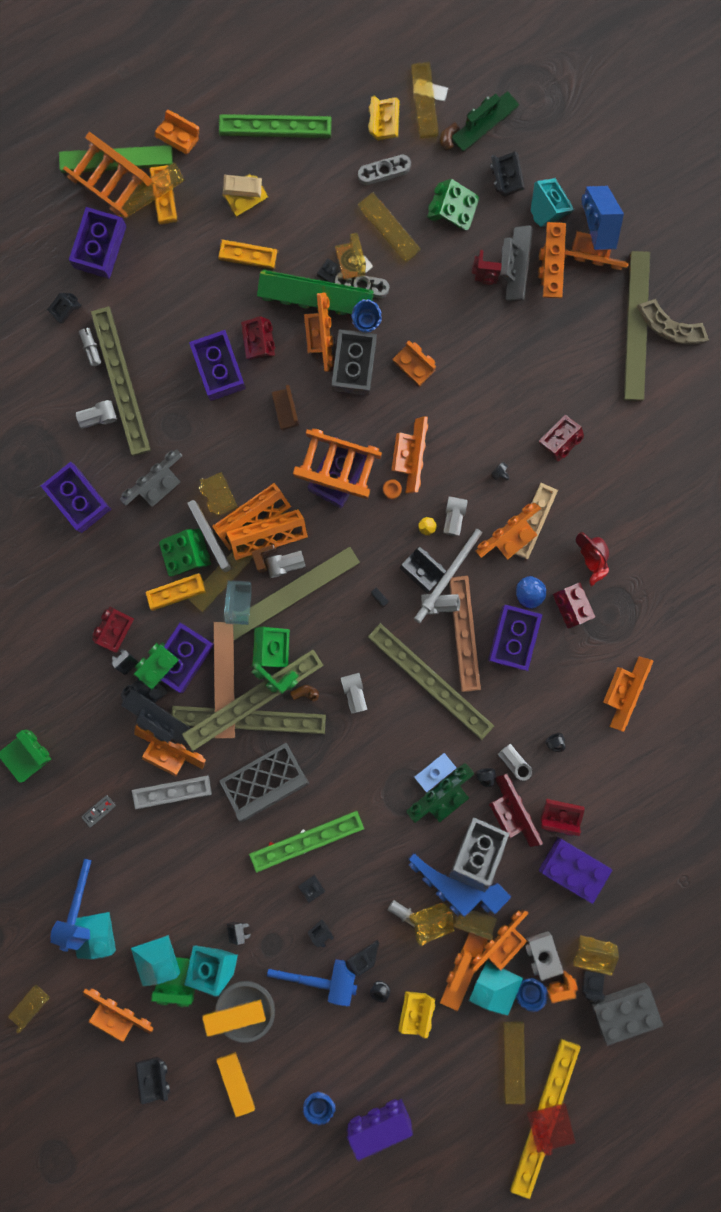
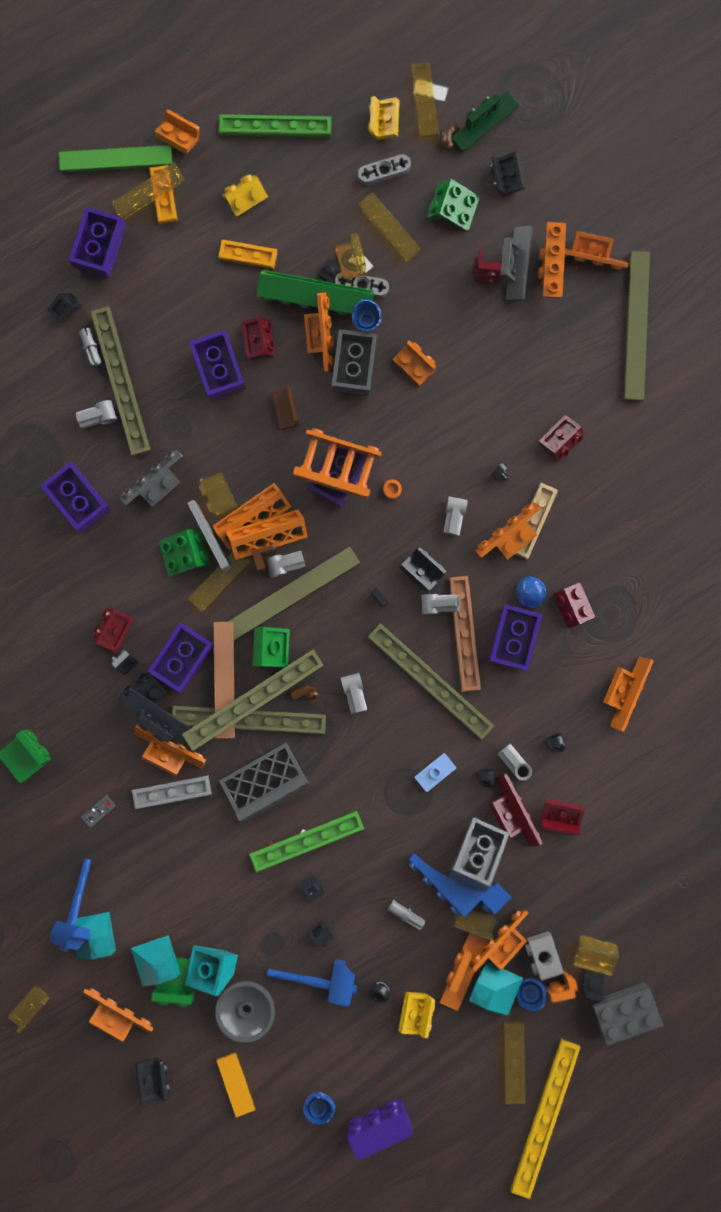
(110, 156): orange fence -> none
(155, 666): green bracket -> none
(175, 592): light orange tile -> none
(234, 1018): light orange tile -> none
(235, 932): black tile -> none
(238, 602): clear light blue panel -> none
(242, 186): tan tile -> none
(287, 682): green bracket -> none
(364, 959): black tile -> none
(409, 454): orange bracket -> none
(427, 526): yellow rock -> none
(428, 604): light grey bar -> none
(432, 923): clear yellow bracket -> none
(444, 797): dark green bracket -> none
(549, 202): teal slope -> none
(551, 1128): clear red hinge -> none
(575, 870): dark purple brick -> none
(595, 555): hair -> none
(602, 216): blue wedge -> none
(669, 329): dark tan tile -> none

